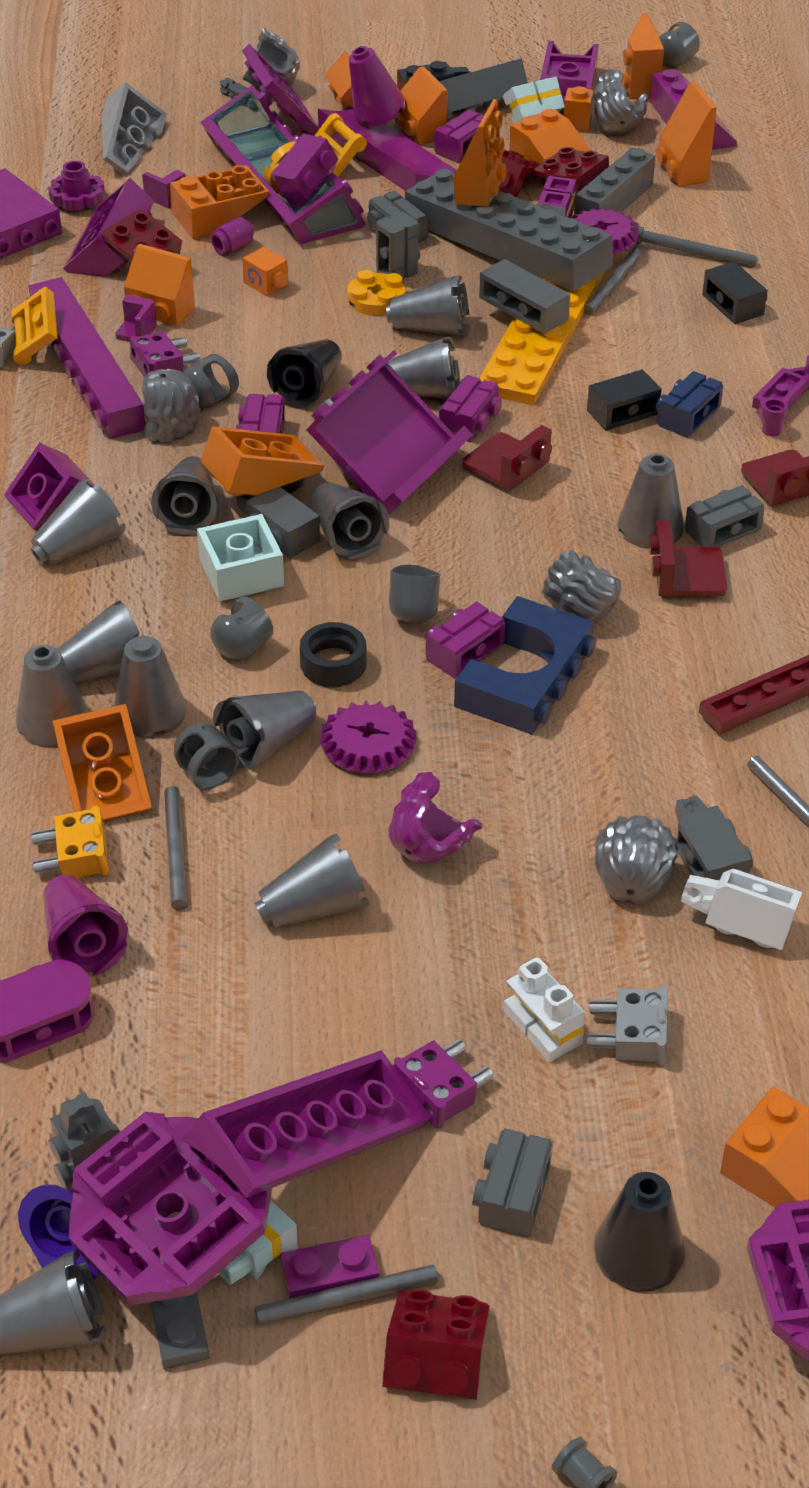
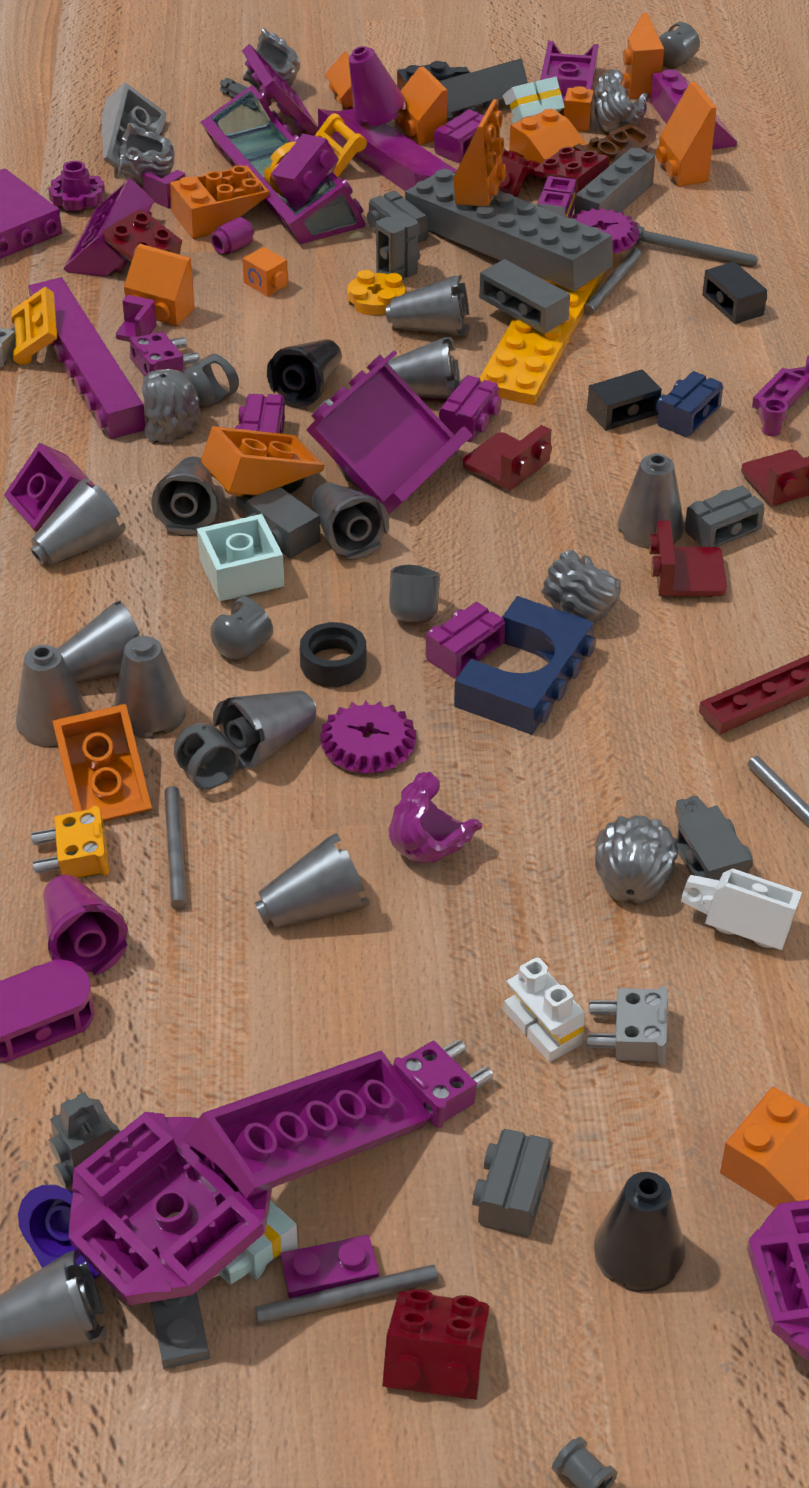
(143, 153): none -> flat silver hair
(618, 142): none -> reddish brown wing

